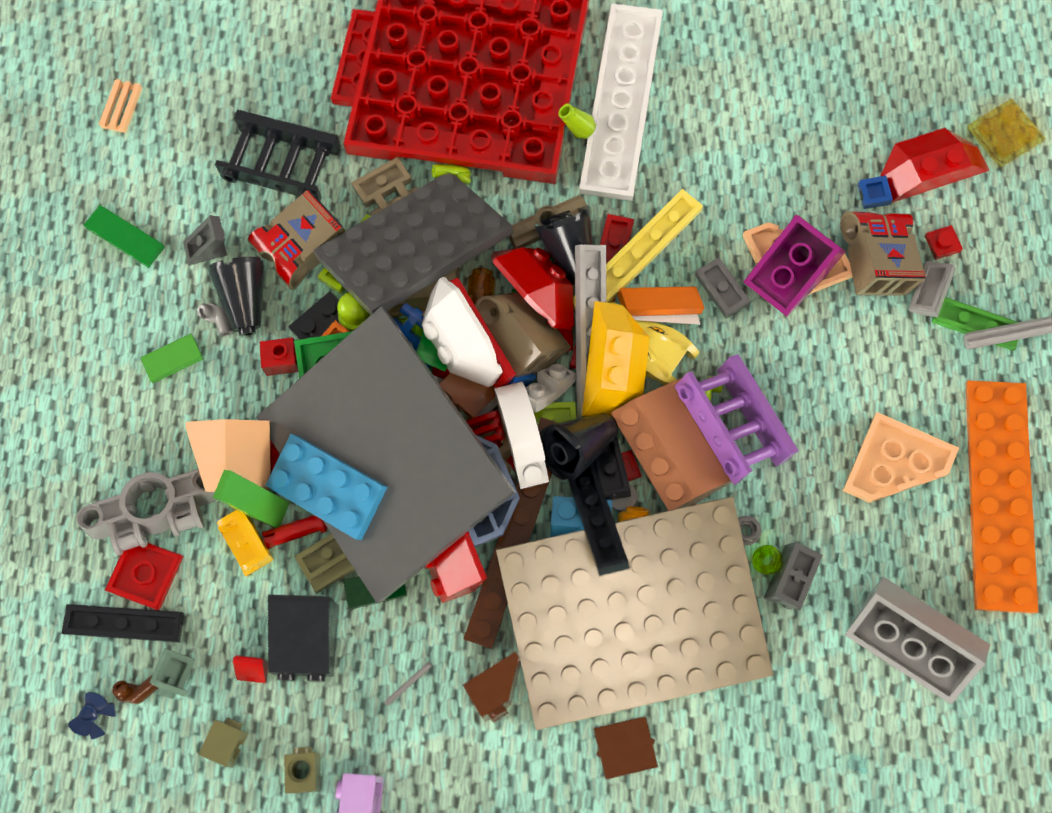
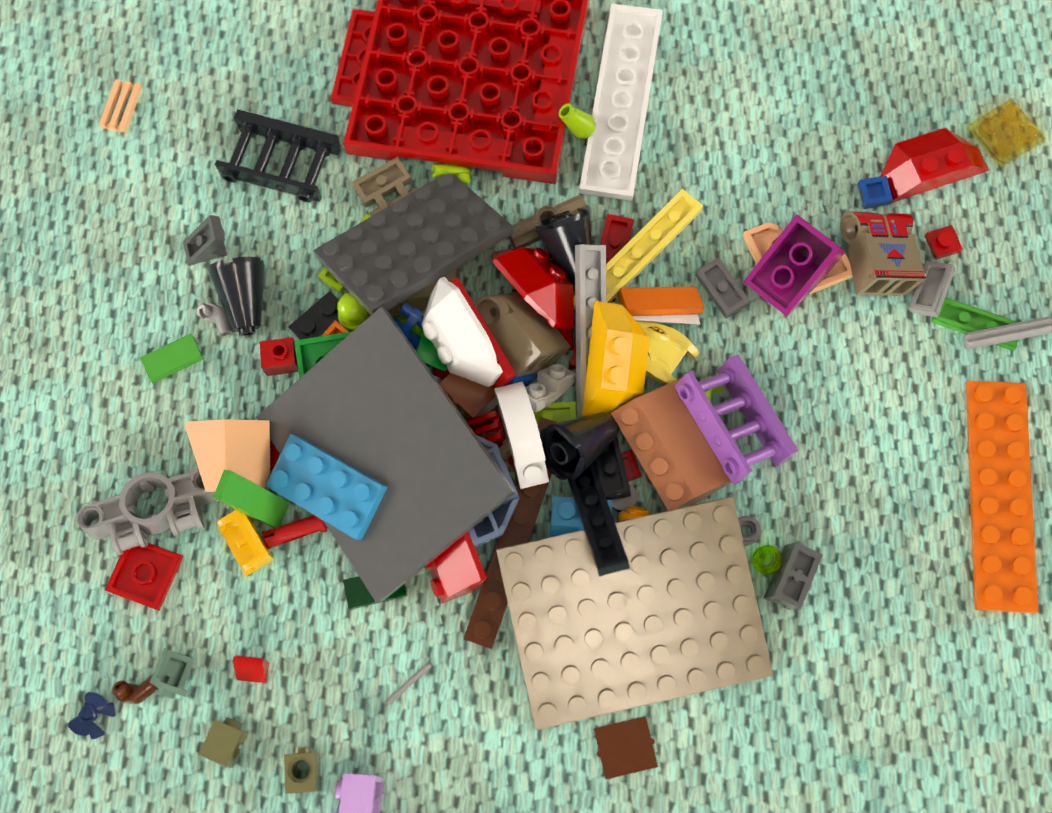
(123, 623): black tile -> none
(124, 236): green tile -> none
(294, 236): piece -> none
(302, 637): black slope -> none
(324, 563): olive plate -> none
(481, 283): clear orange brick -> none
(494, 688): reddish brown slope -> none
(896, 460): light nougat plate -> none
(918, 640): light grey slope -> none

